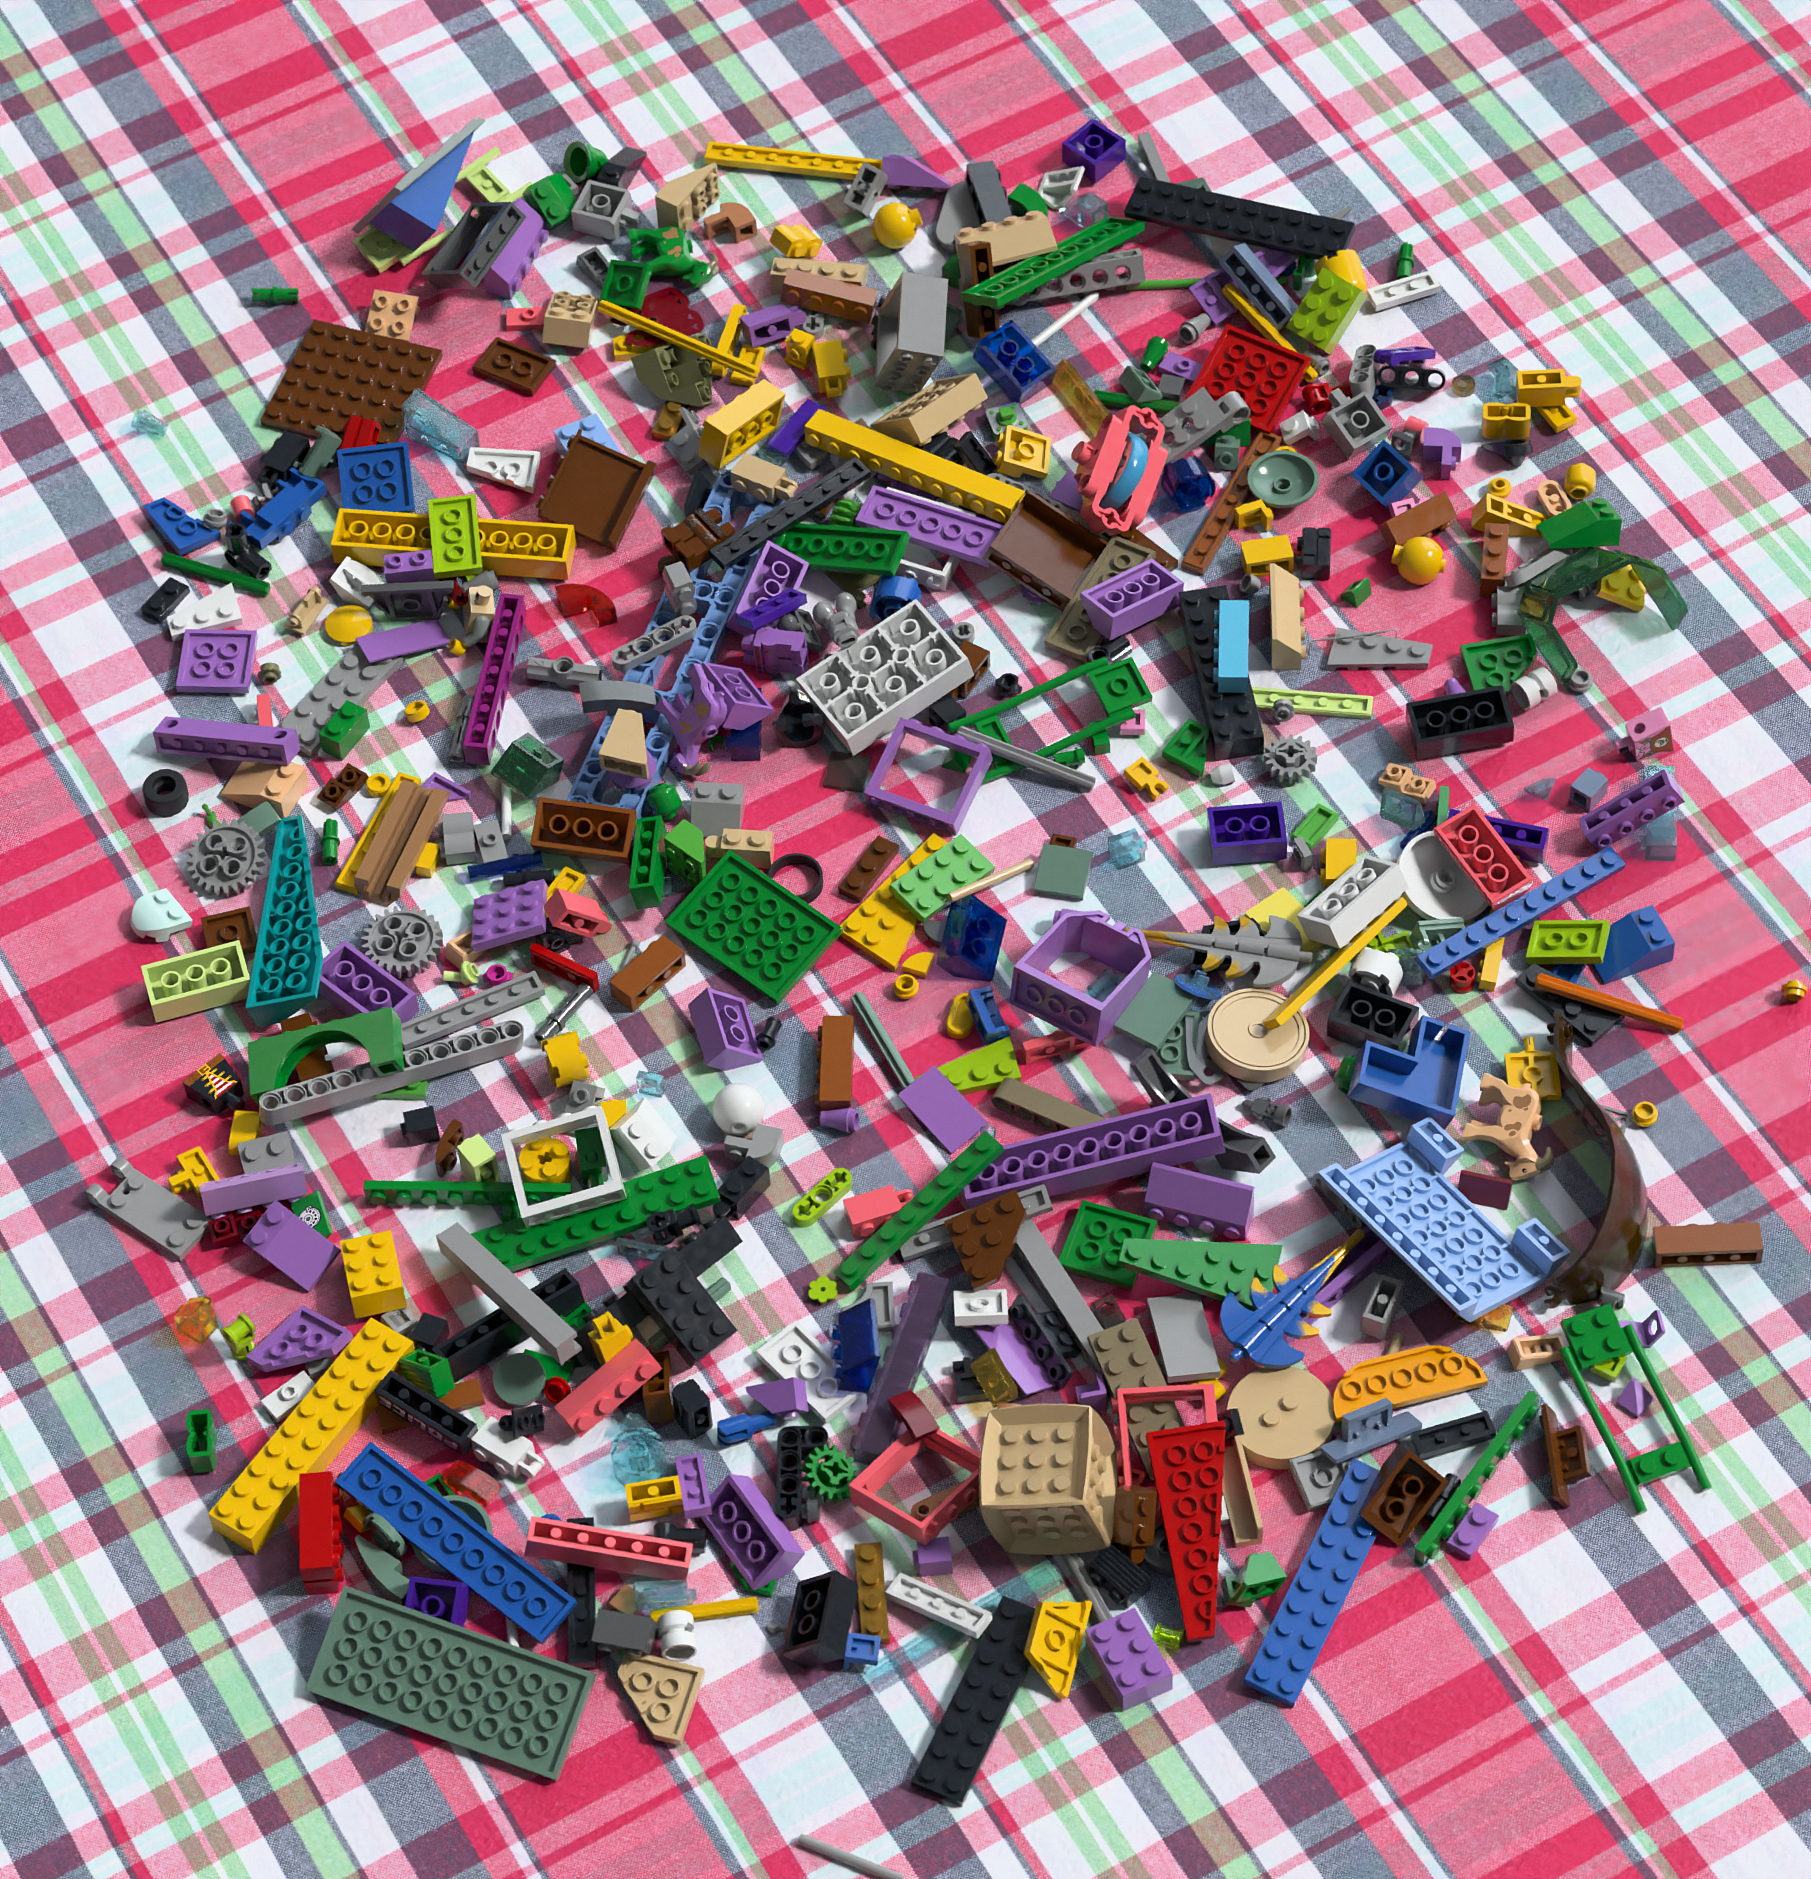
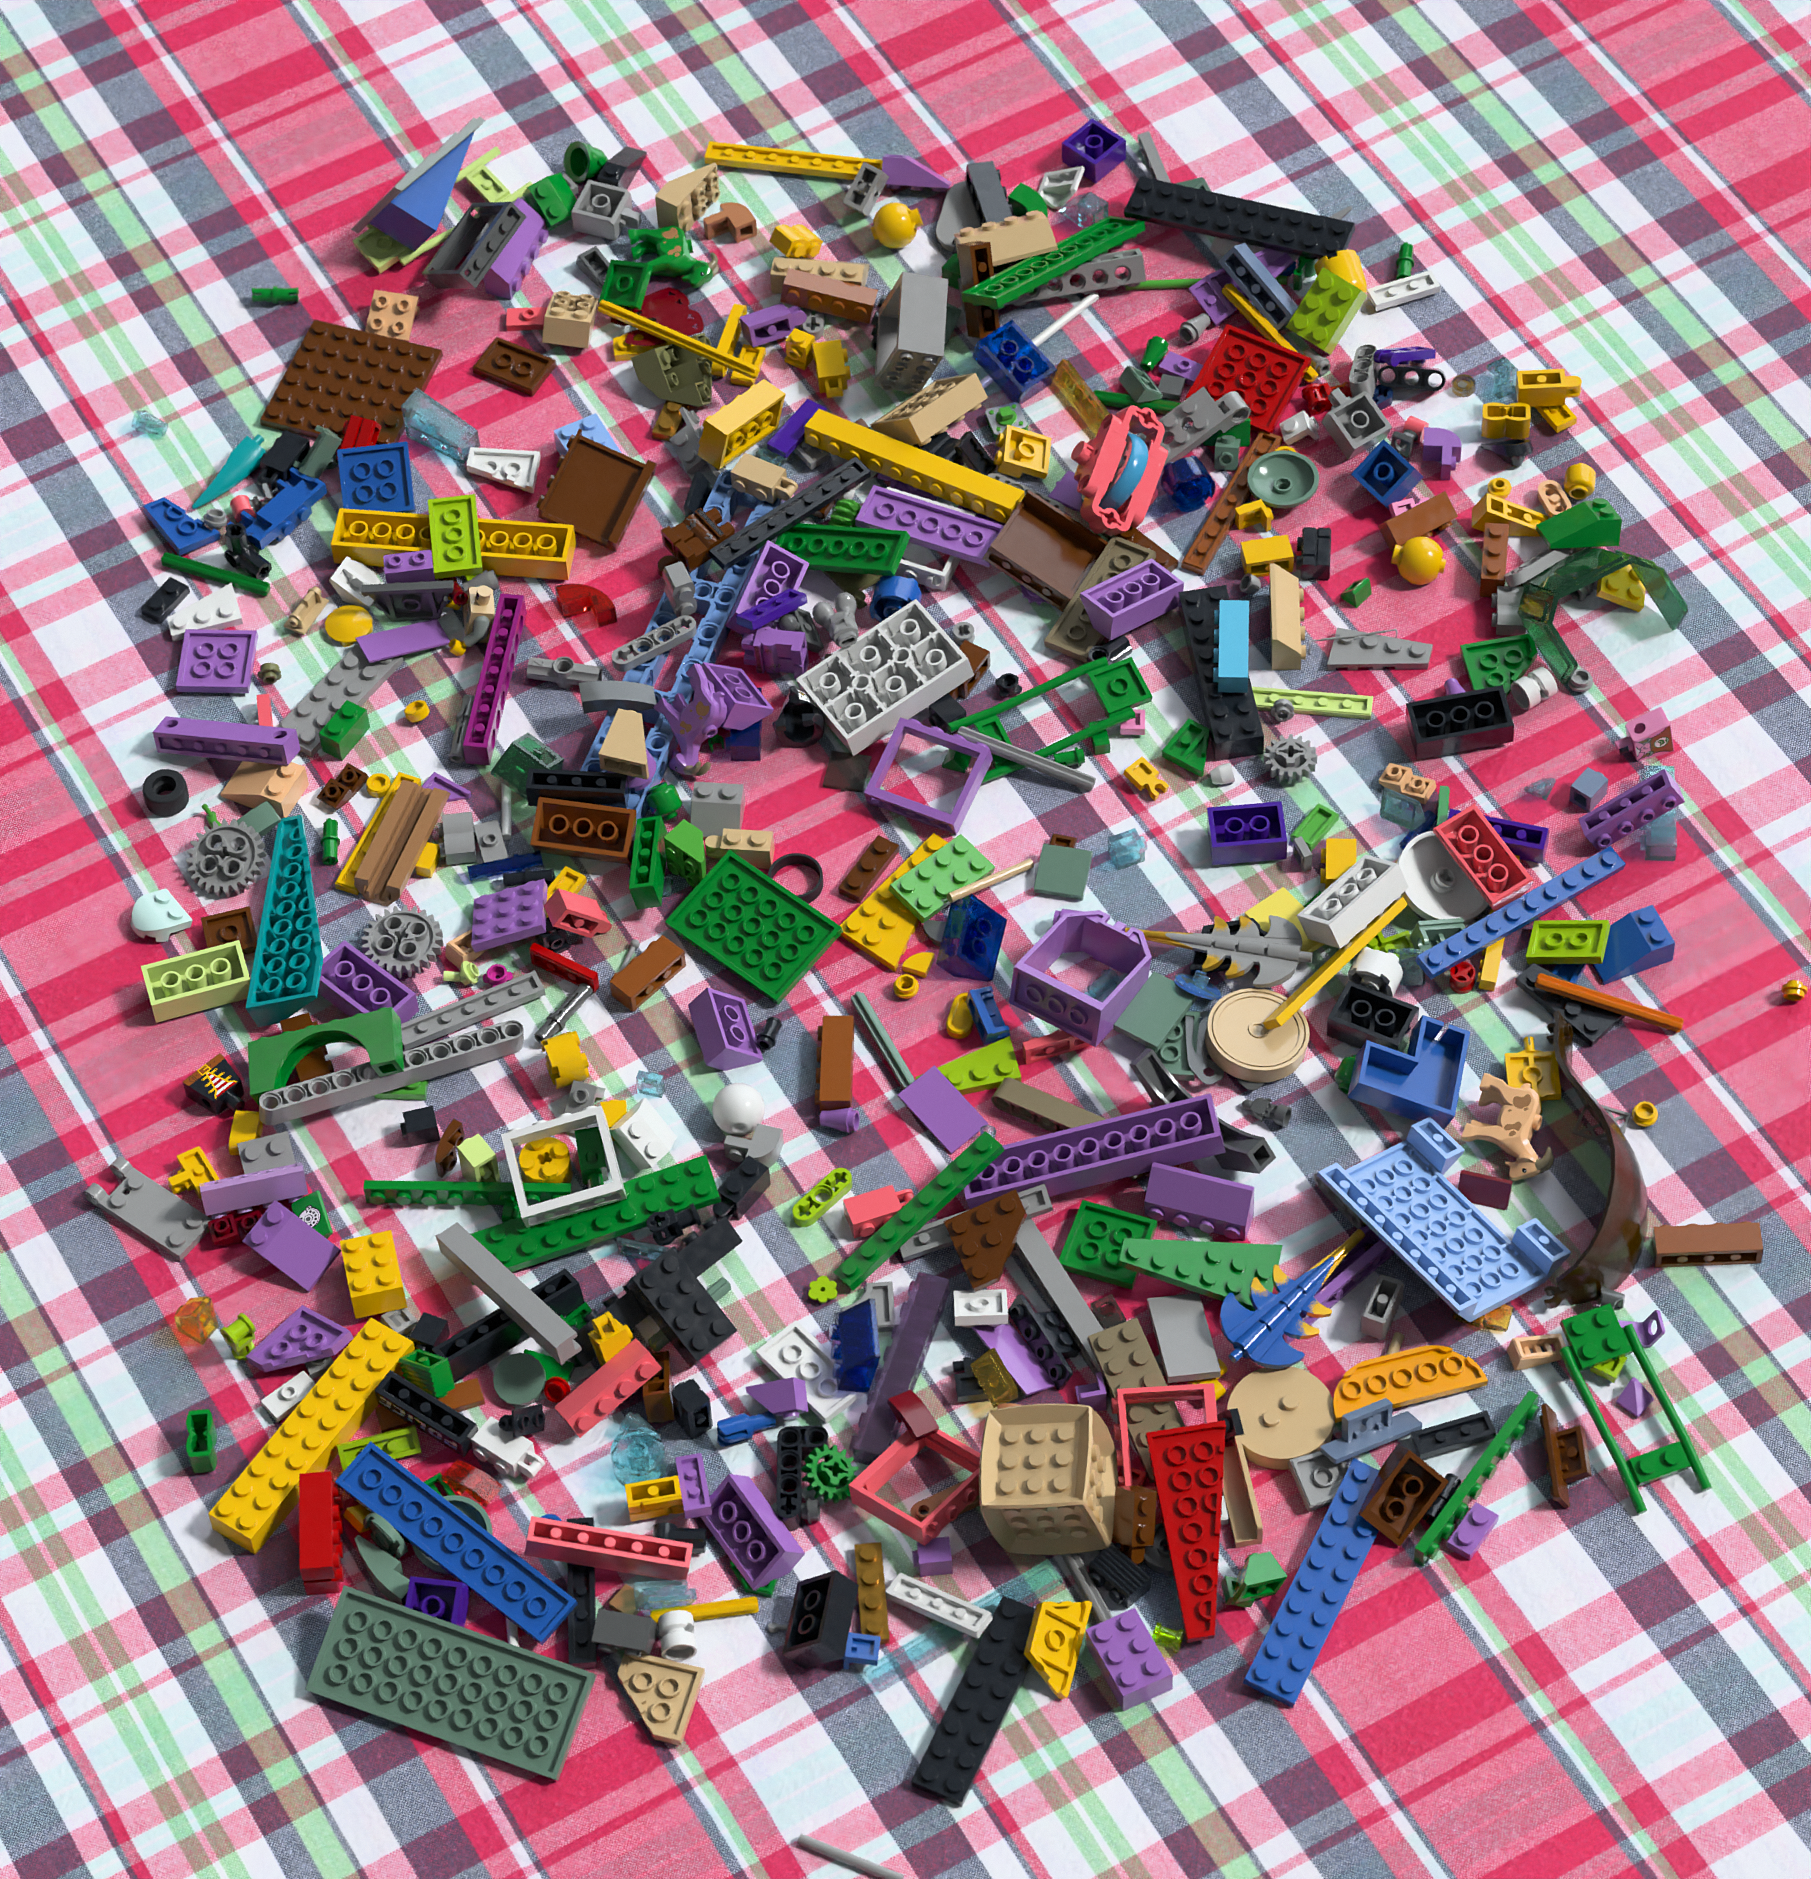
(240, 464): none -> teal piece
(394, 1443): none -> lime plate
(578, 786): none -> black brick

